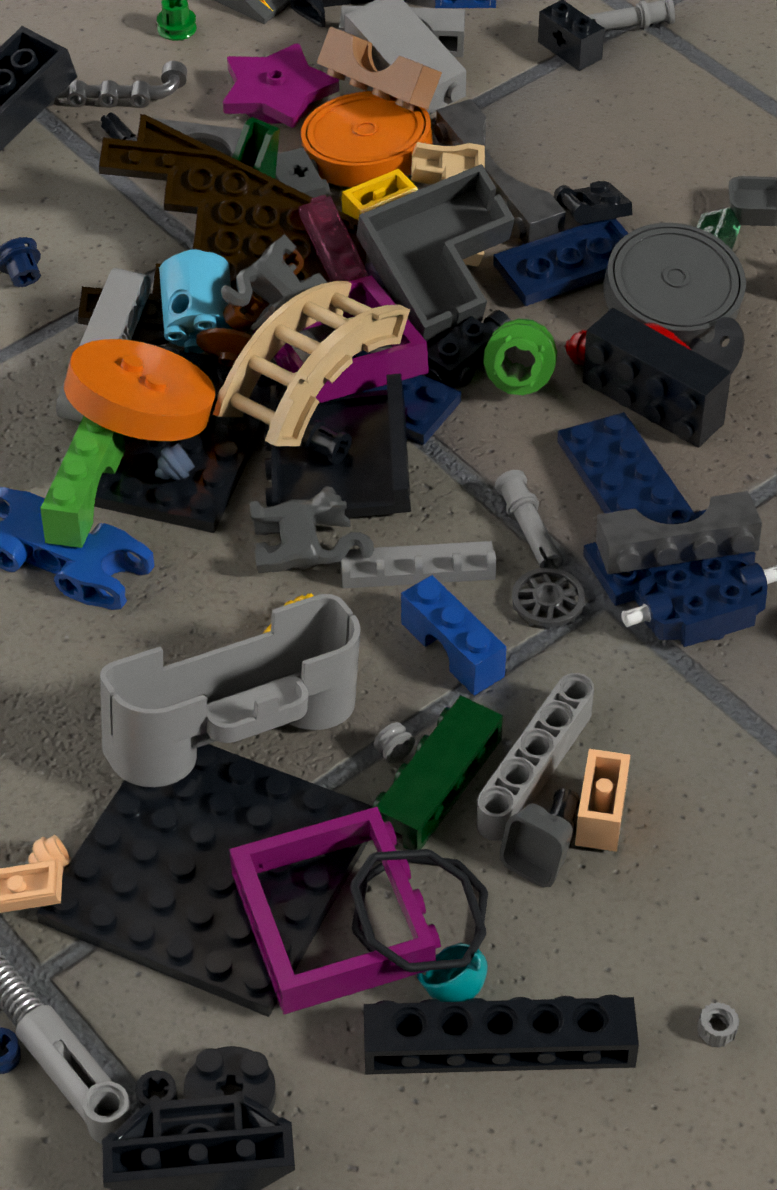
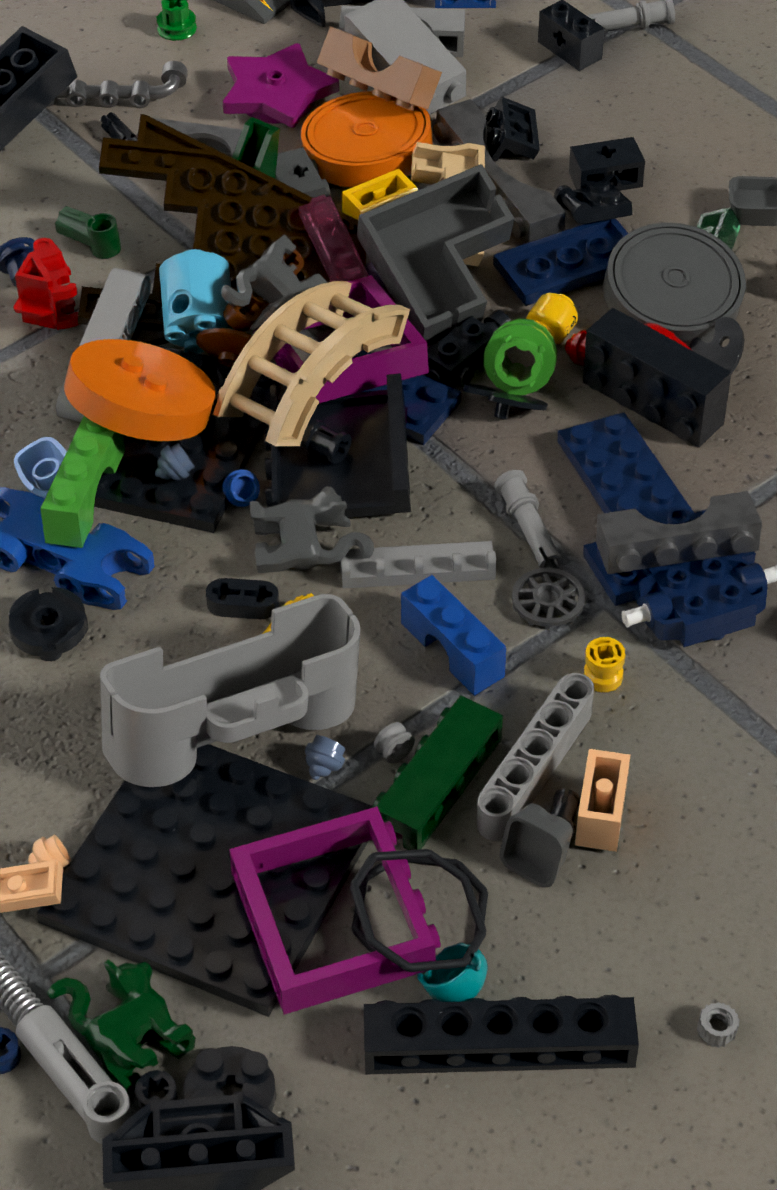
(39, 464): none -> light blue piece
(40, 291): none -> red piece
(52, 639): none -> black plate
(96, 231): none -> dark green piece
(123, 1030): none -> dark green animal
(241, 487): none -> blue plate
(242, 598): none -> black beam
(324, 756): none -> sand blue plate
(505, 400): none -> black piece
(512, 128): none -> black bracket
(556, 314): none -> yellow head
(604, 663): none -> yellow wheel
(610, 161): none -> black brick

